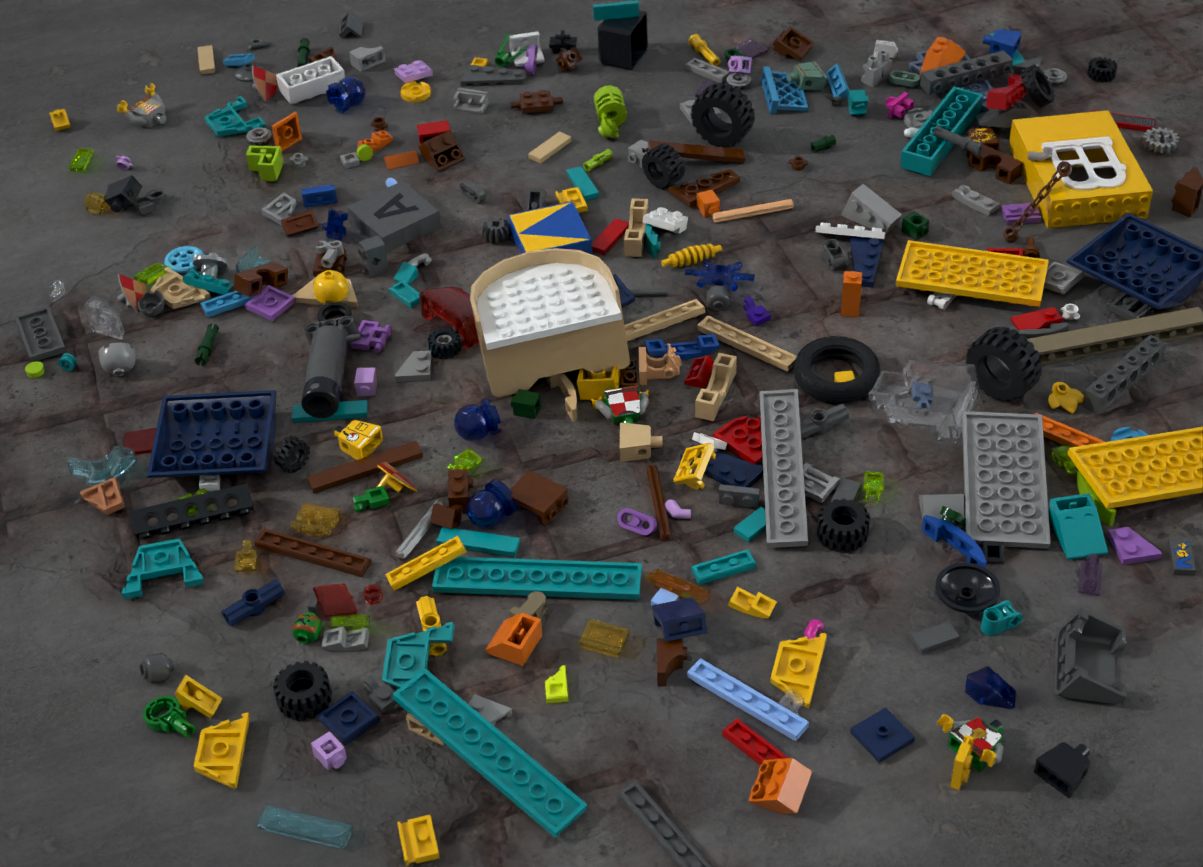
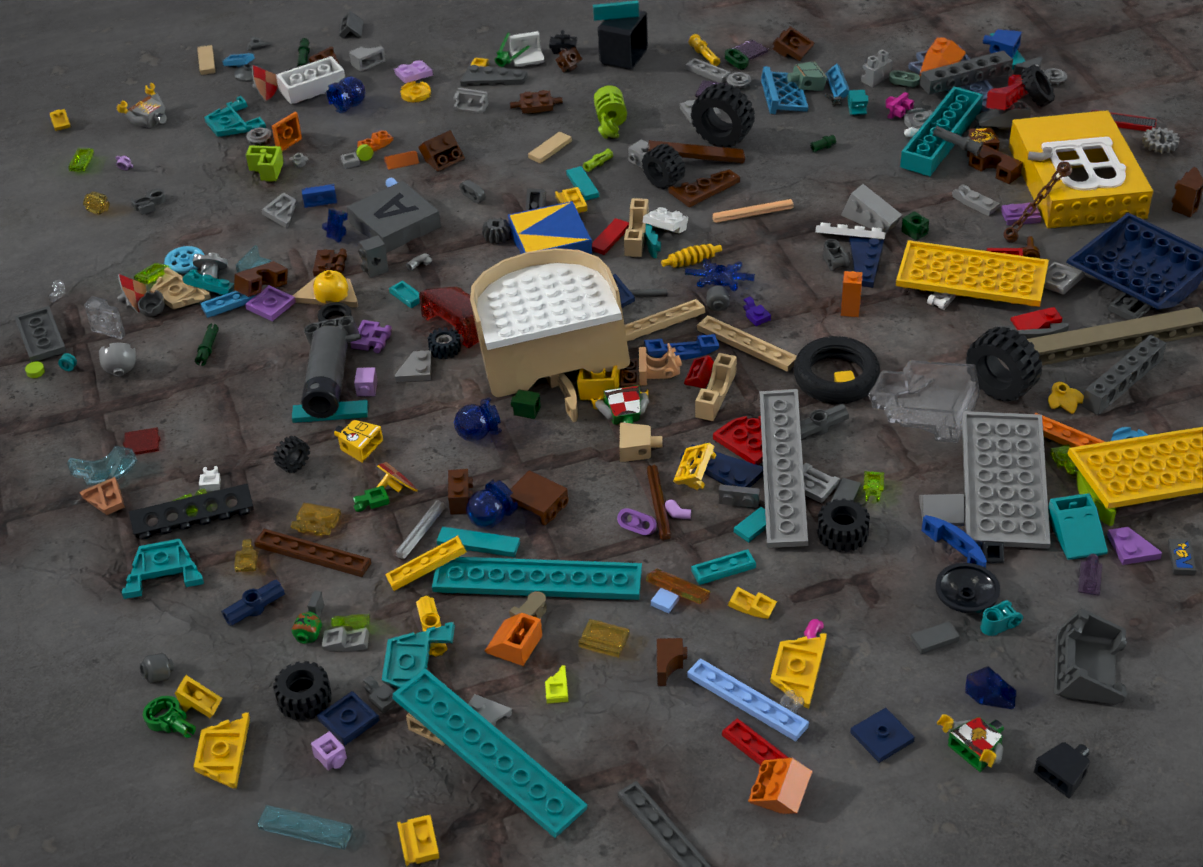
(122, 193): black torso -> none
(214, 434): dark blue slope -> none
(299, 223): copper plate -> none
(332, 250): light grey bar -> none
(335, 600): clear red piece -> none
(364, 467): reddish brown tile -> none
(371, 589): clear red bush -> none
(379, 123): reddish brown plate -> none
(407, 273): teal slope -> none
(431, 130): red brick -> none
(446, 516): reddish brown panel -> none
(465, 460): clear neon green plate -> none
(531, 53): medium lavender plate -> none
(680, 619): dark blue panel -> none
(703, 439): white plate -> none
(708, 203): orange brick -> none
(736, 62): lavender brick -> none
(798, 163): reddish brown plate -> none
(887, 46): white brick -> none
(922, 394): sand blue plate -> none
(952, 516): dark green plate -> none
(962, 763): yellow plate -> none
(1070, 312): white plate -> none
(1102, 69): black tyre -> none

